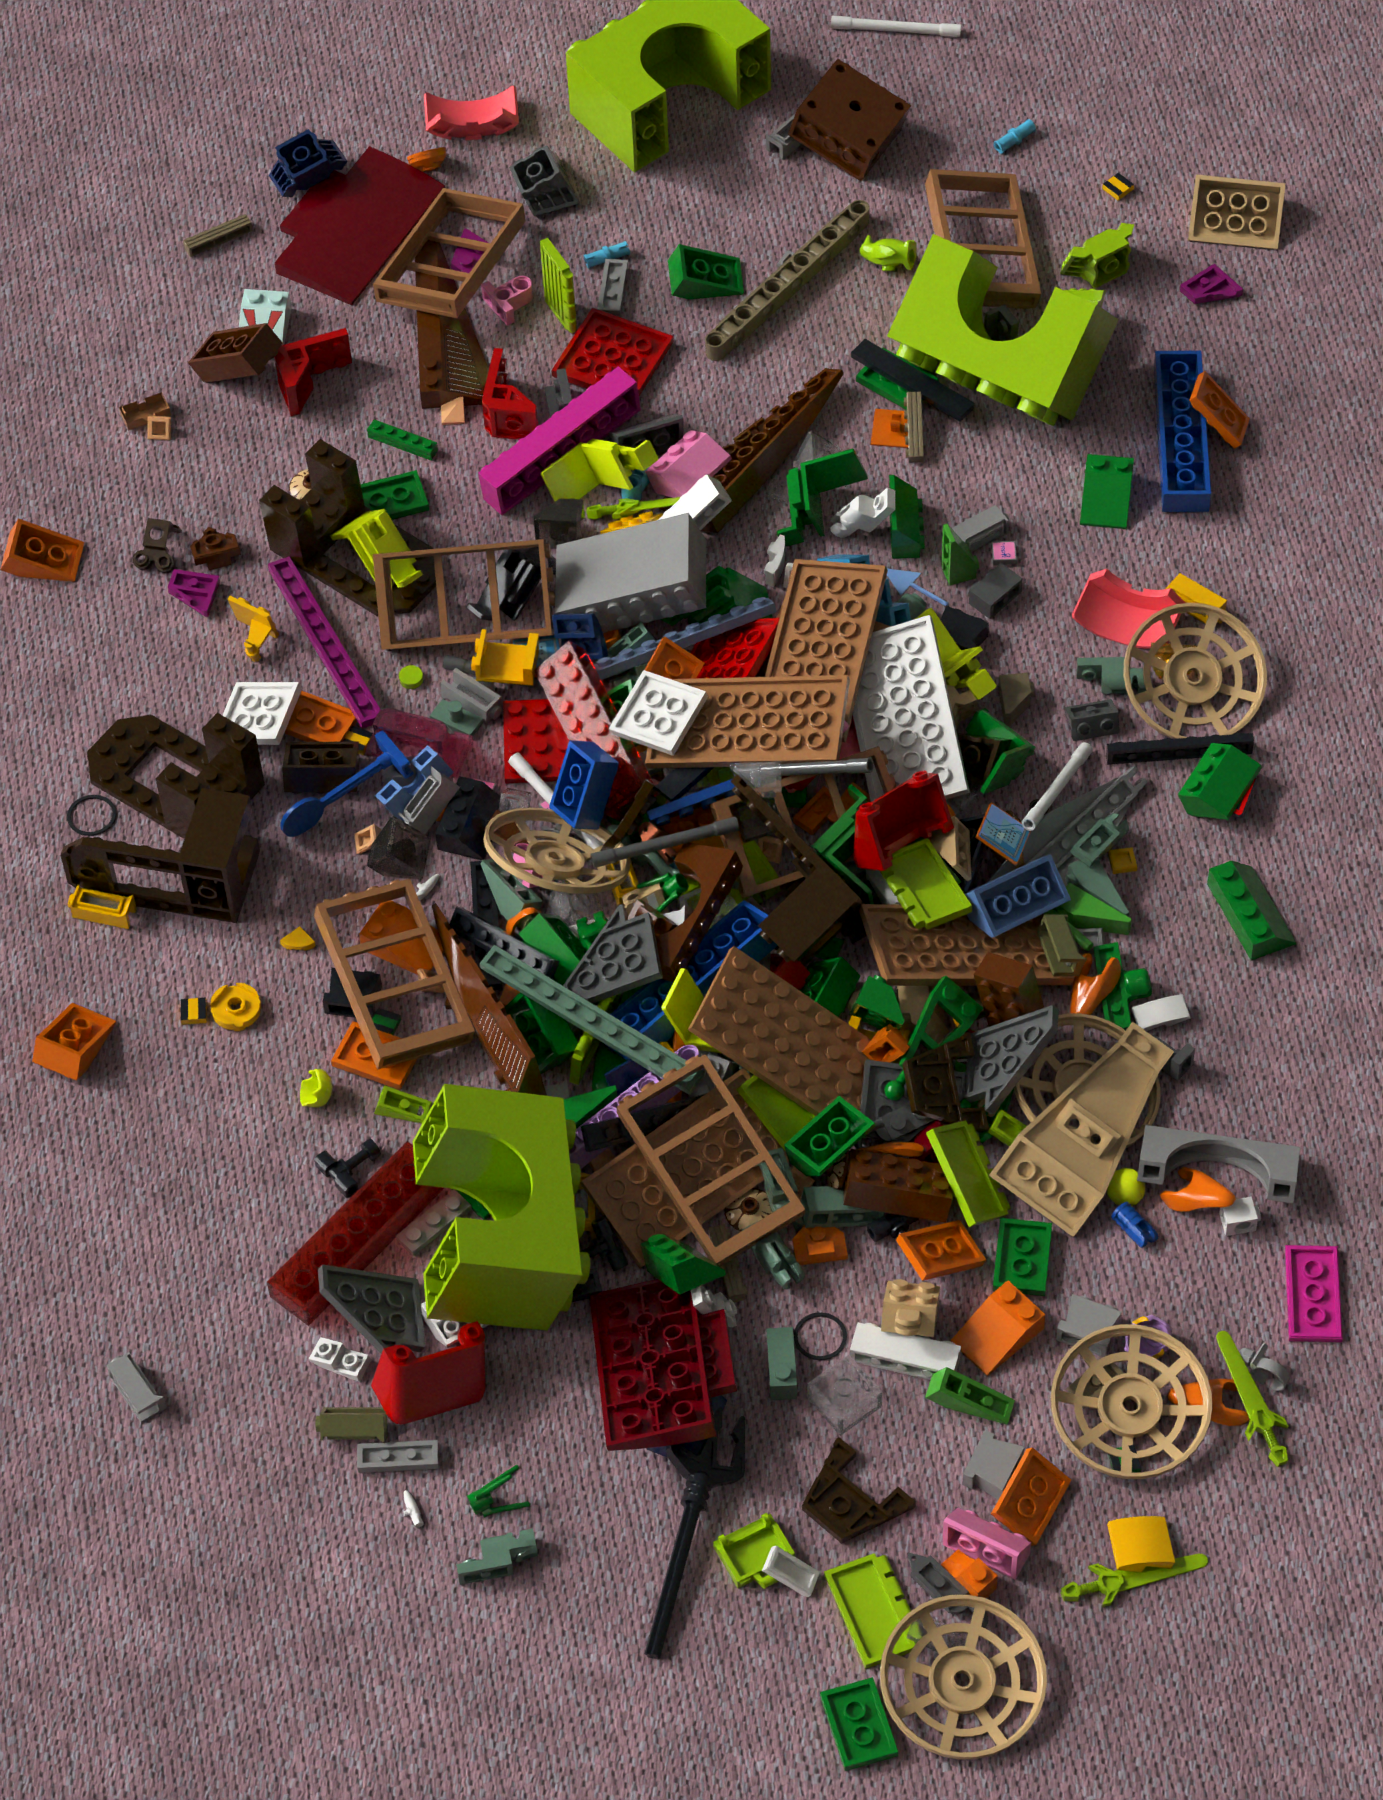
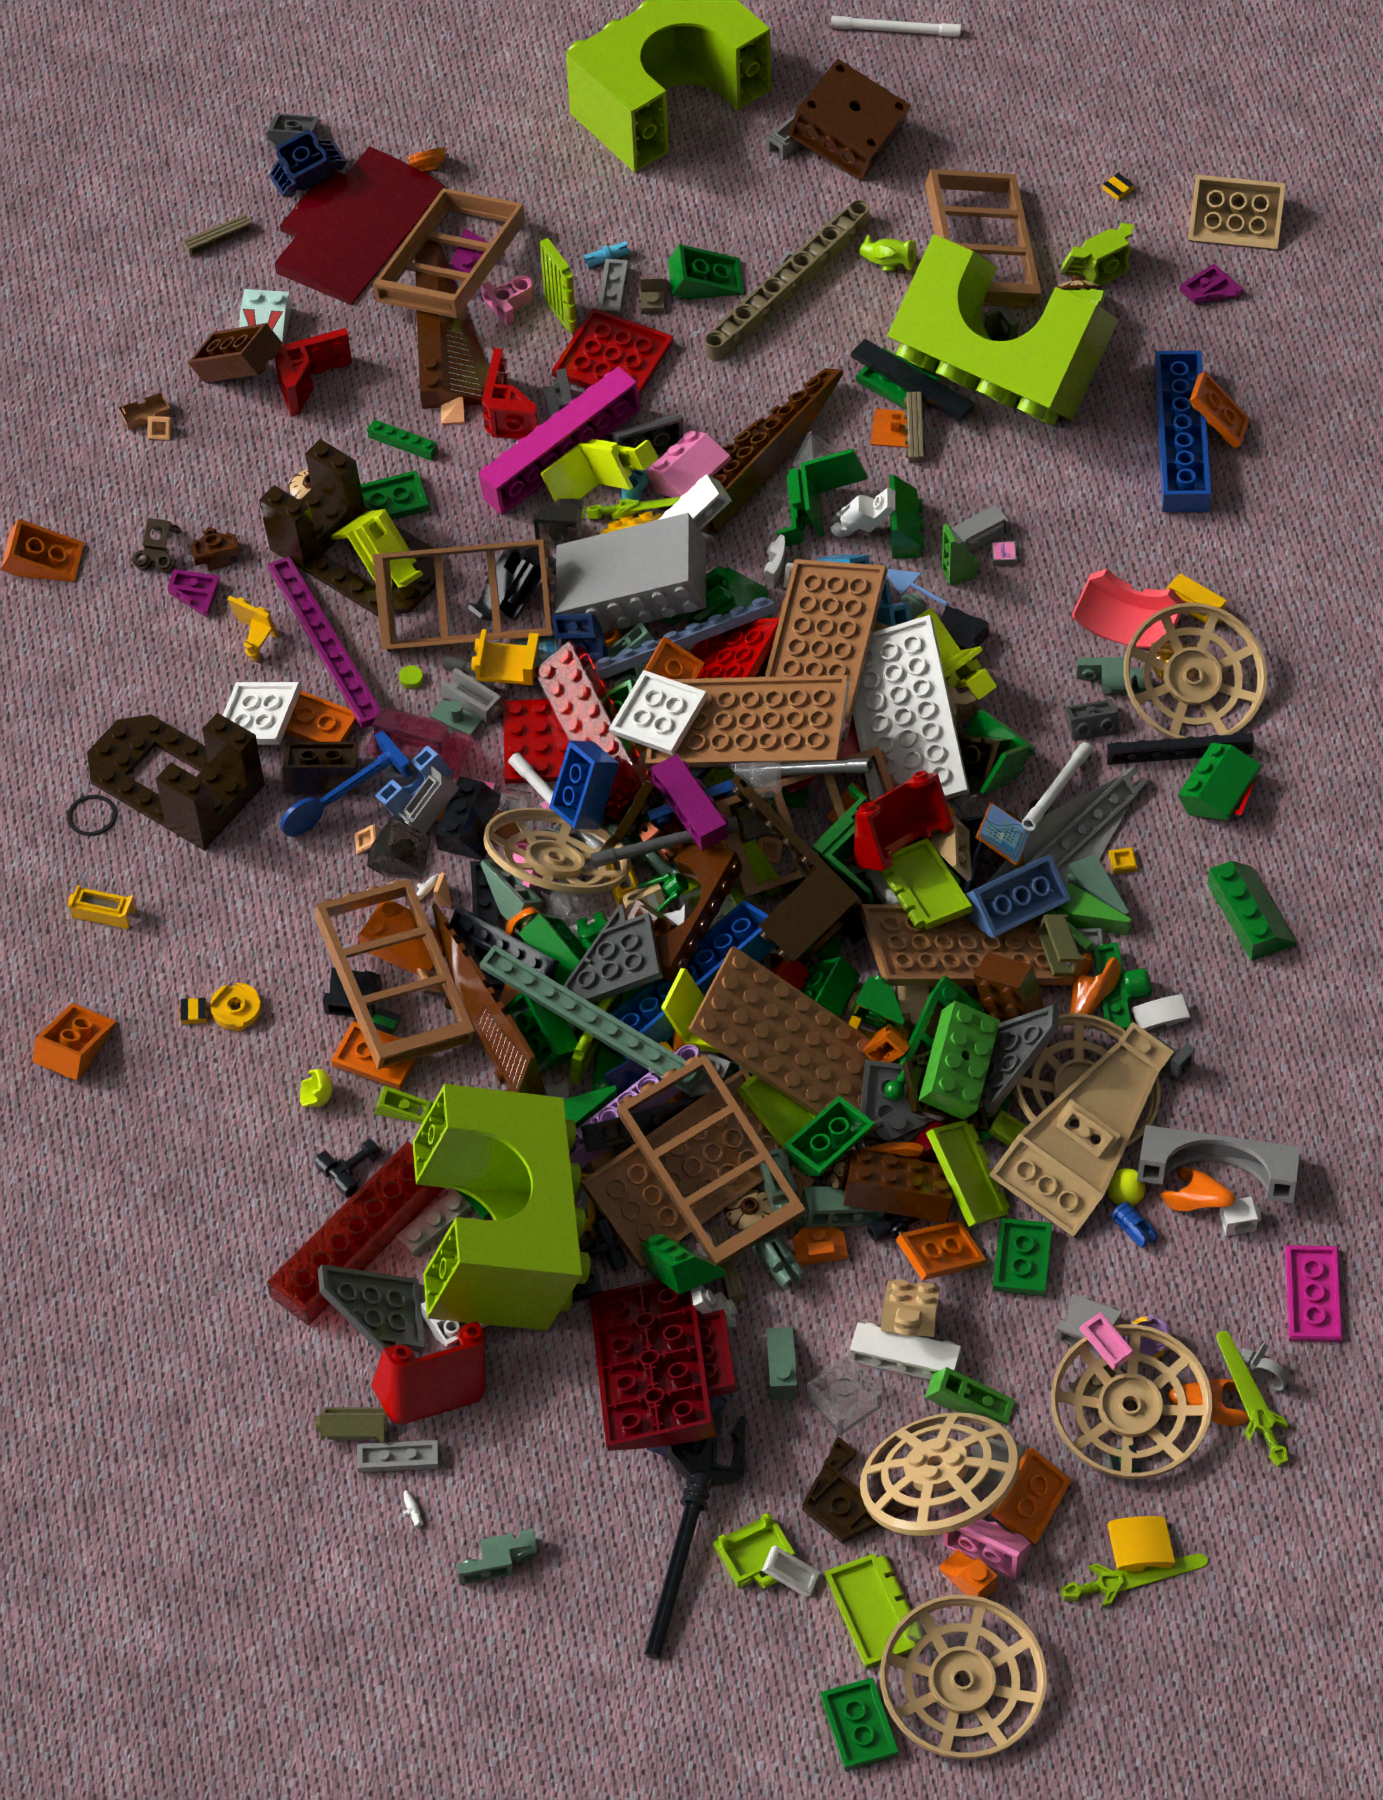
(135, 1387): light grey window -> none
(212, 863): dark brown bracket -> none
(288, 126): none -> dark grey slope
(298, 940): yellow tile -> none
(338, 1359): white slope -> none
(360, 735): tile -> none
(441, 892): none -> light nougat slope
(471, 118): coral panel -> none
(481, 1499): green plant -> none
(543, 182): dark grey slope -> none
(652, 295): none -> dark tan slope
(690, 802): none -> magenta brick
(814, 813): orange plate -> none
(820, 1314): black piece -> none
(929, 1478): none -> tan dish
(938, 1582): dark grey plate -> none
(959, 1060): none -> bright green brick
(995, 590): dark grey brick -> none
(999, 1328): orange slope -> none
(1014, 136): medium azure pin -> none
(1015, 695): dark tan slope -> none
(1078, 282): none -> reddish brown dish
(1099, 840): sand green plate -> none
(1106, 491): green slope -> none
(1107, 1340): none -> bright pink tile

